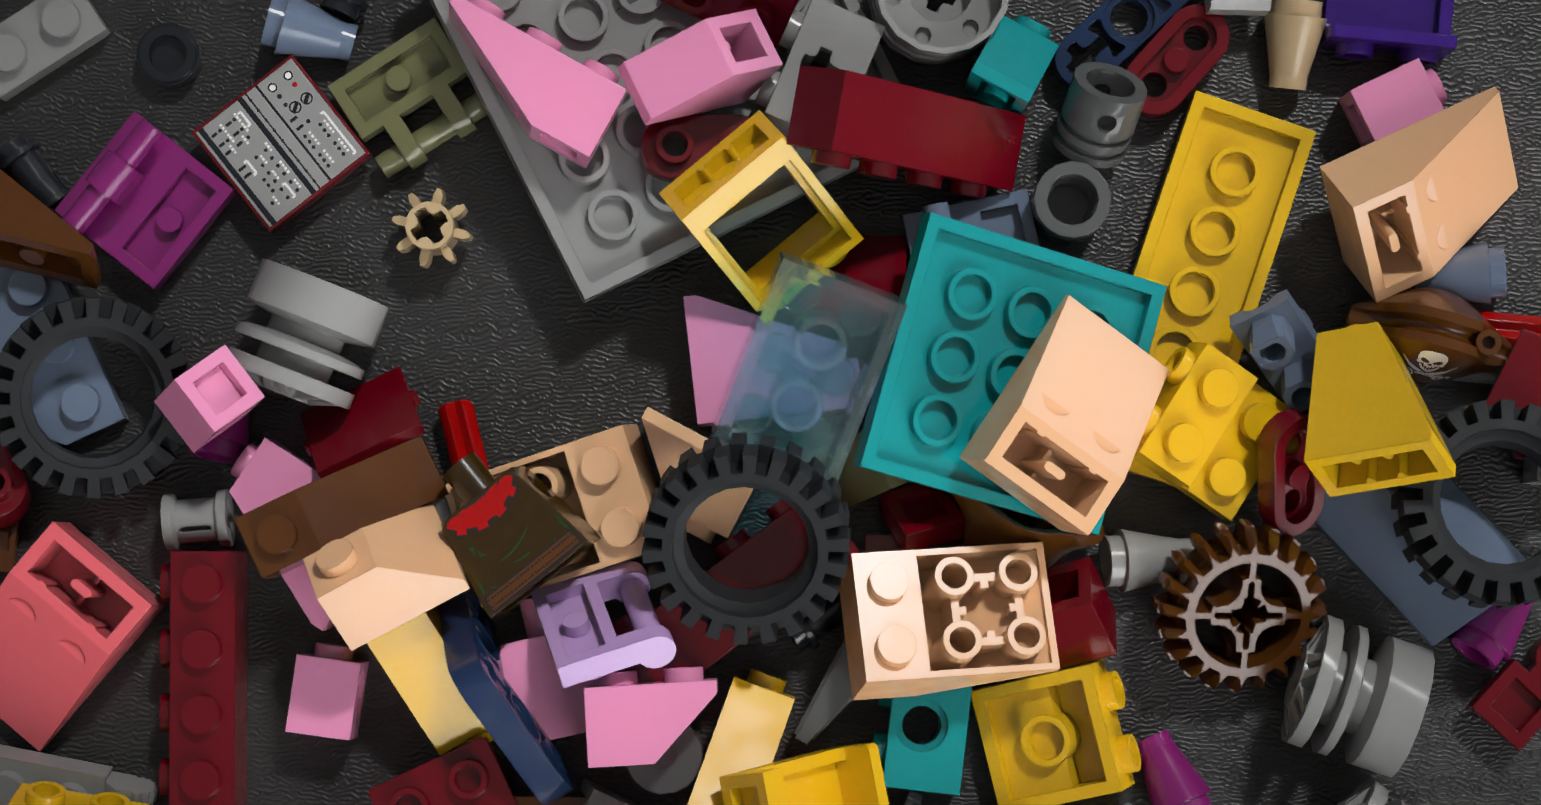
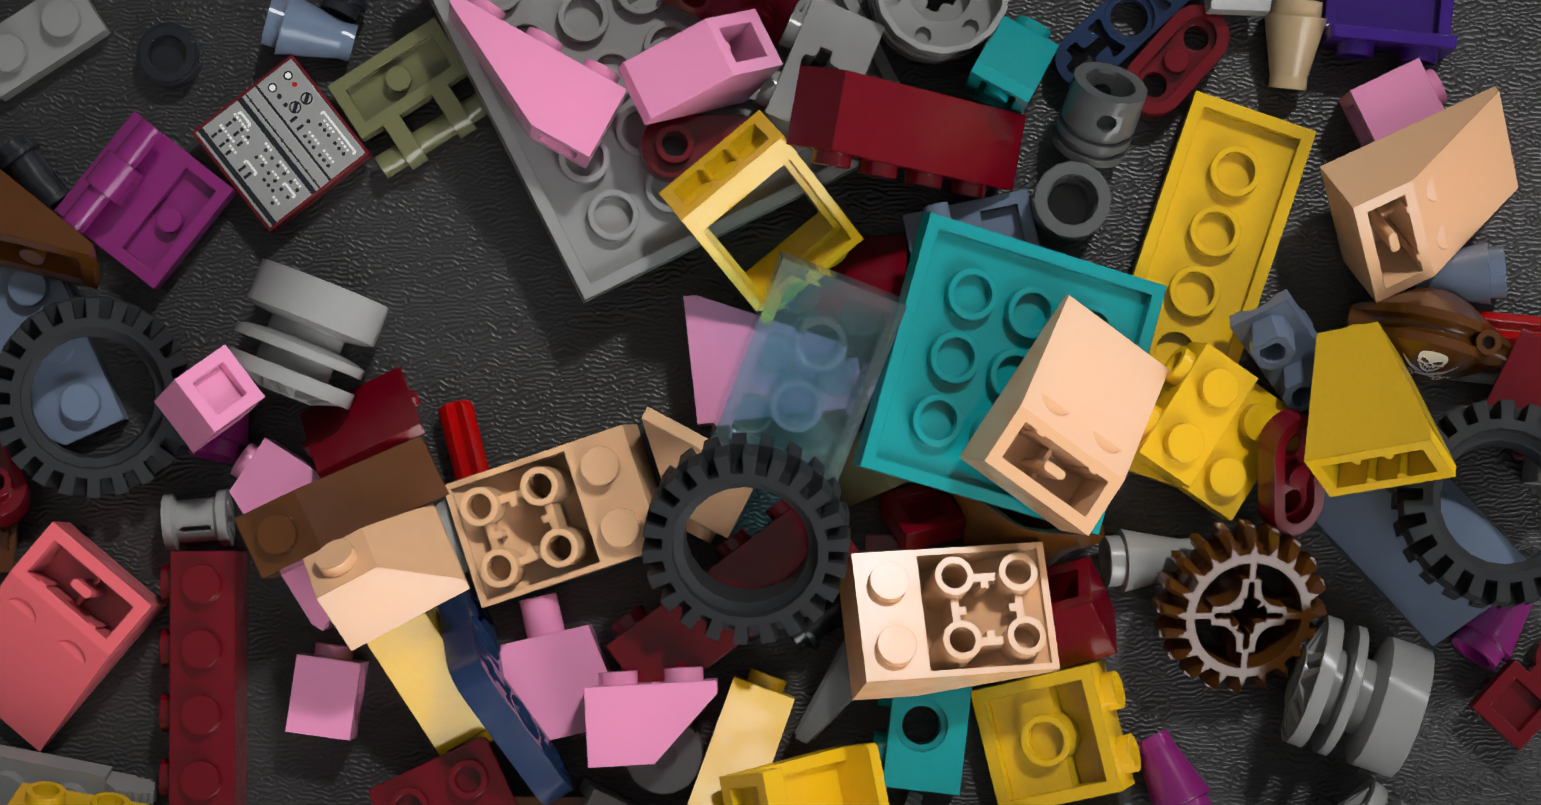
(415, 227): tan gear -> none
(510, 532): dark brown torso -> none
(582, 632): lavender plate -> none

